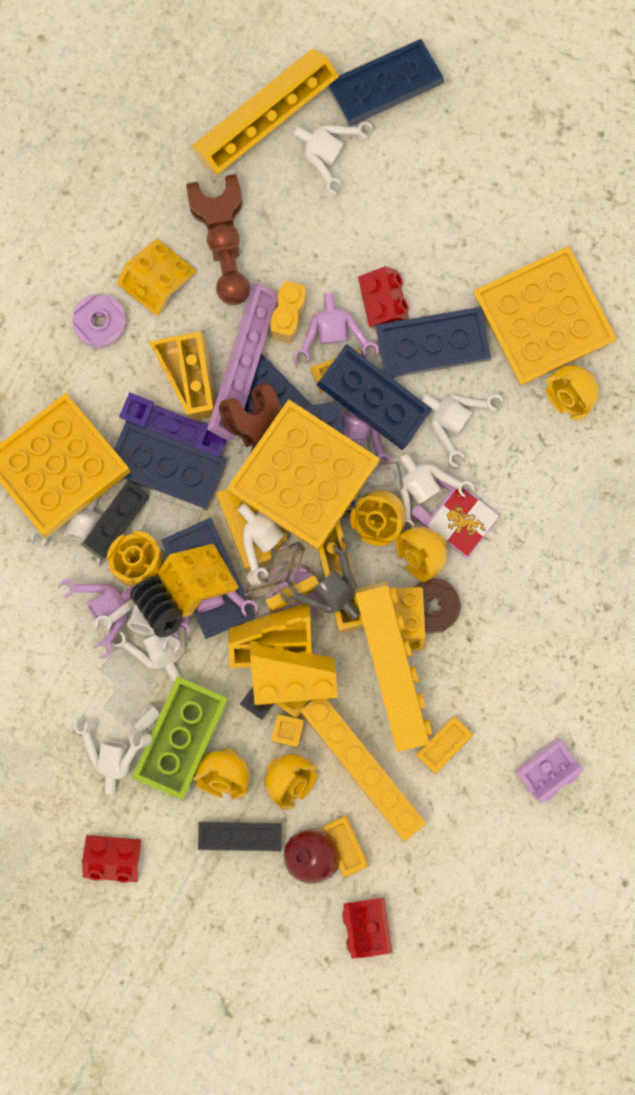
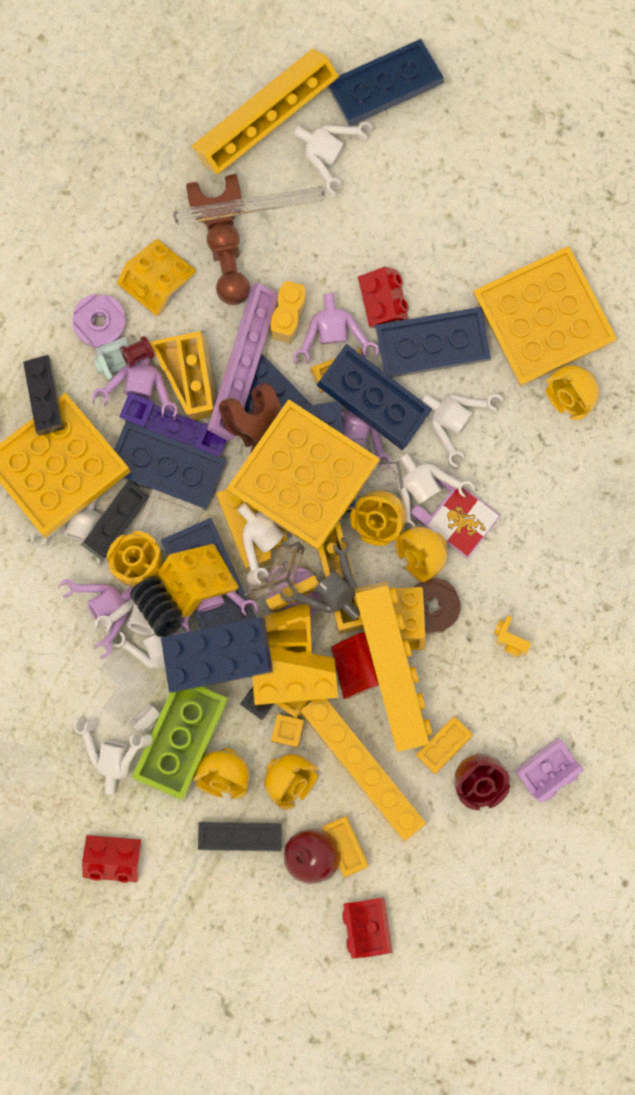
(43, 395): none -> black plate
(110, 357): none -> light aqua bracket
(137, 352): none -> dark red bush
(140, 382): none -> lavender piece
(217, 655): none -> dark blue plate
(248, 205): none -> clear axle
(354, 666): none -> red tile
(481, 781): none -> dark red cylinder
(513, 644): none -> yellow bracket

